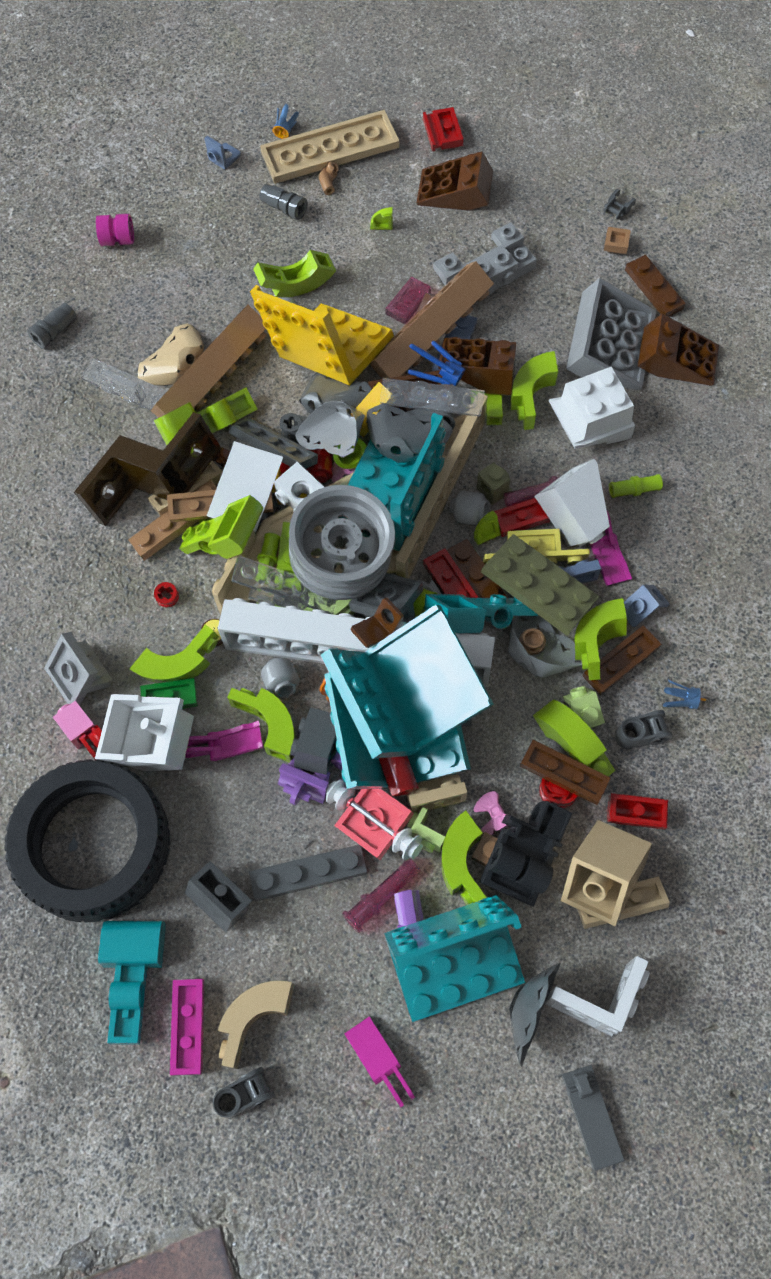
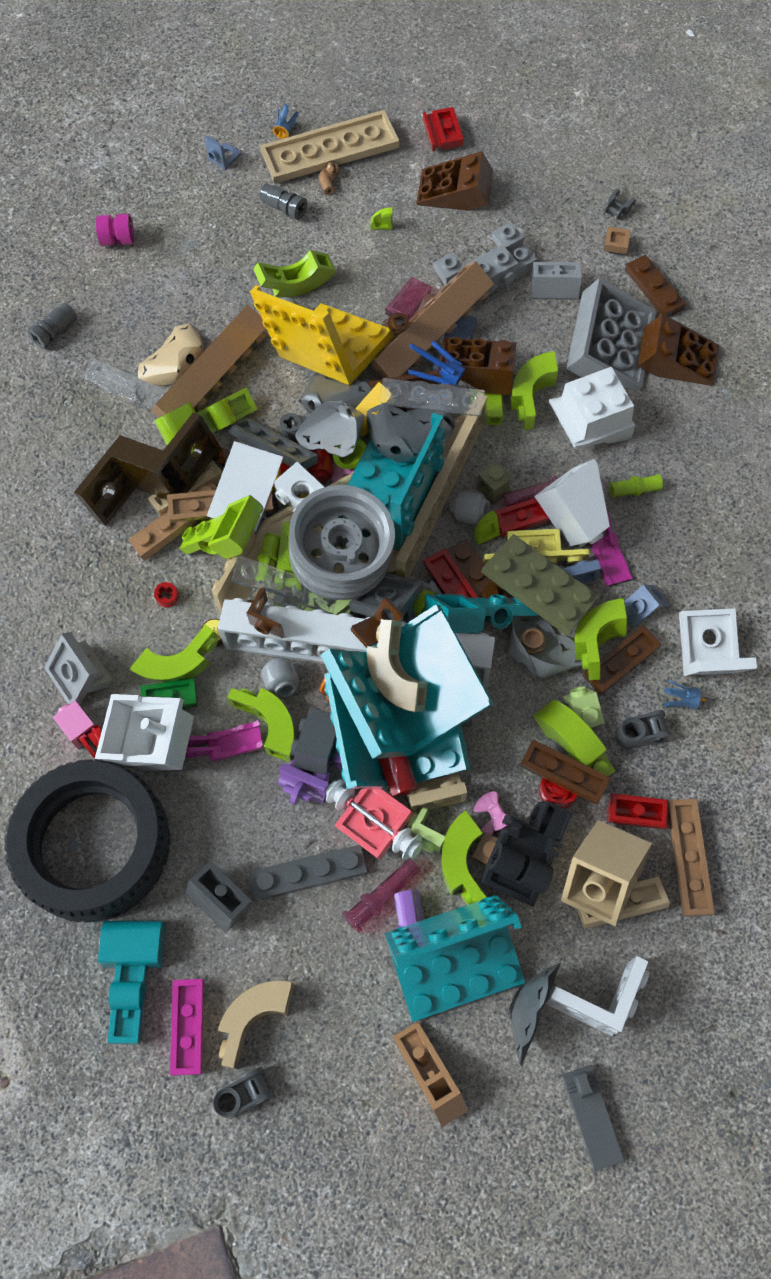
(260, 622): none -> reddish brown bracket
(376, 1055): dark pink arm -> none
(388, 672): none -> tan arch
(397, 325): none -> reddish brown pin
(430, 1074): none -> medium nougat slope
(556, 280): none -> light grey hinge
(690, 858): none -> medium nougat plate
(723, 654): none -> white bracket

